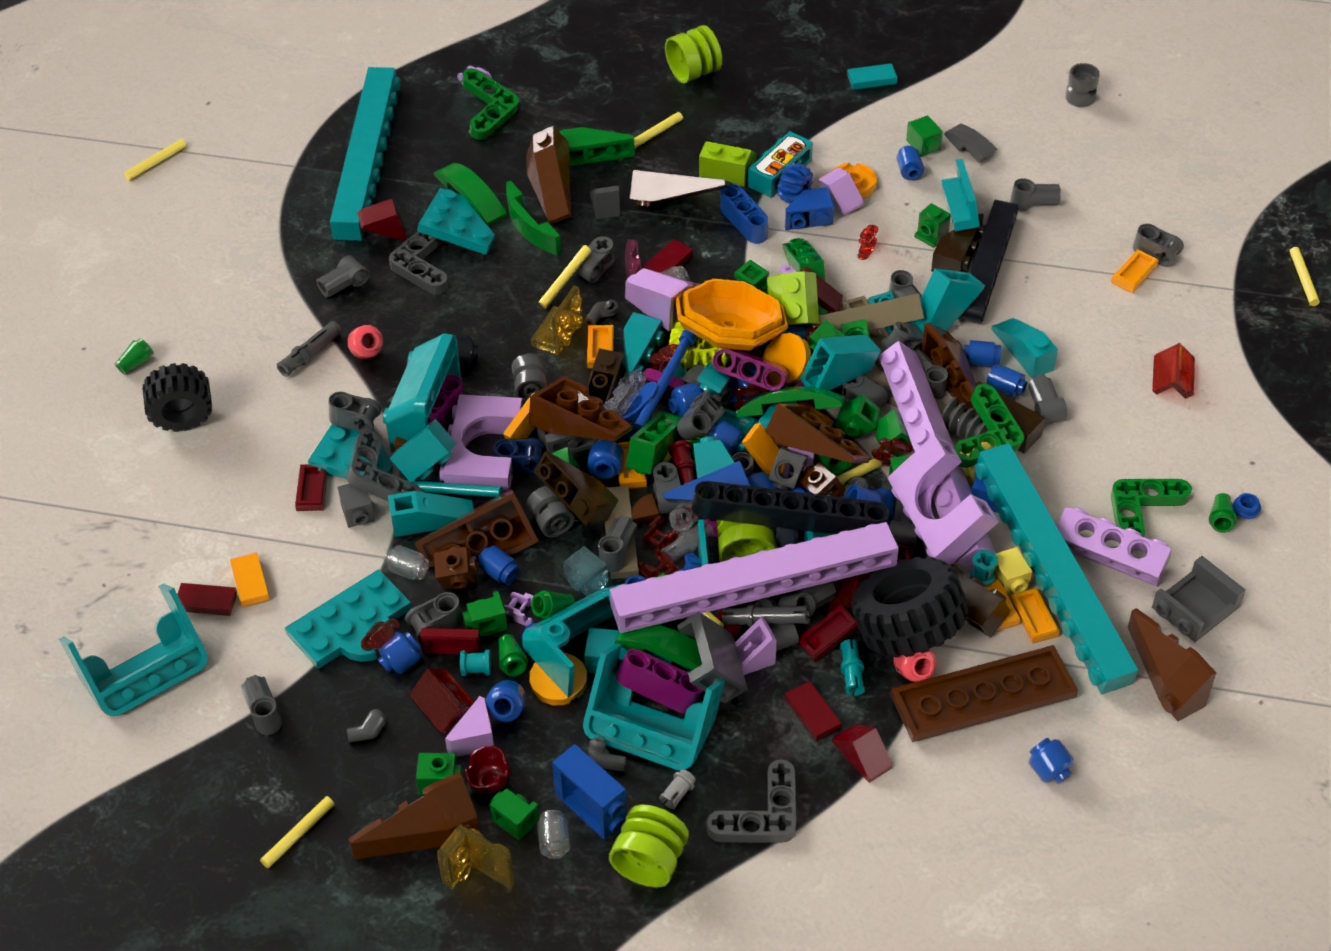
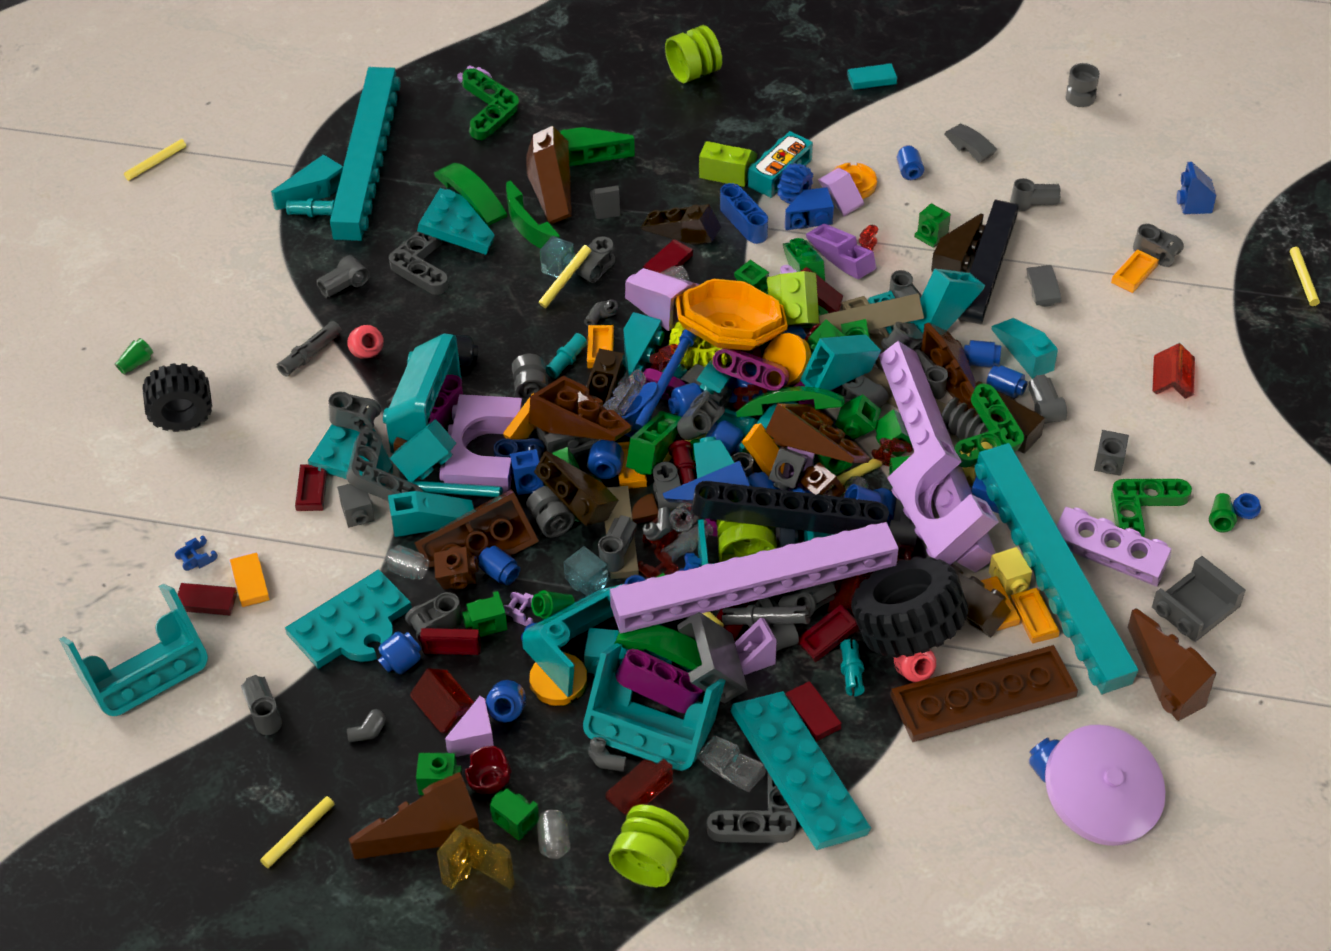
(198, 559): none -> blue piece
(309, 207): none -> teal pin
(315, 181): none -> teal slope
(379, 634): clear red piece -> none
(382, 220): dark red slope -> none
(475, 663): teal bush -> none
(511, 656): green cone -> none
(523, 469): none -> blue brick
(556, 256): none -> clear light blue brick
(560, 324): clear yellow bracket -> none
(566, 355): none -> teal pin
(590, 792): blue window -> none
(632, 262): clear pink slope -> none
(640, 785): none -> clear red panel
(657, 129): light yellow bar -> none
(661, 528): none -> dark grey arm
(662, 187): wedge -> none
(678, 788): light grey pin -> none
(687, 224): none -> dark brown slope
(728, 762): none -> clear slope
(800, 770): none -> teal plate
(842, 250): none -> medium lavender slope
(864, 751): dark red slope -> none
(924, 135): green brick -> none
(961, 199): teal fence -> none
(987, 566): teal bush -> none
(1044, 285): none -> dark grey slope
(1105, 785): none -> lavender dish
(1111, 452): none -> dark grey brick
(1196, 192): none -> blue slope

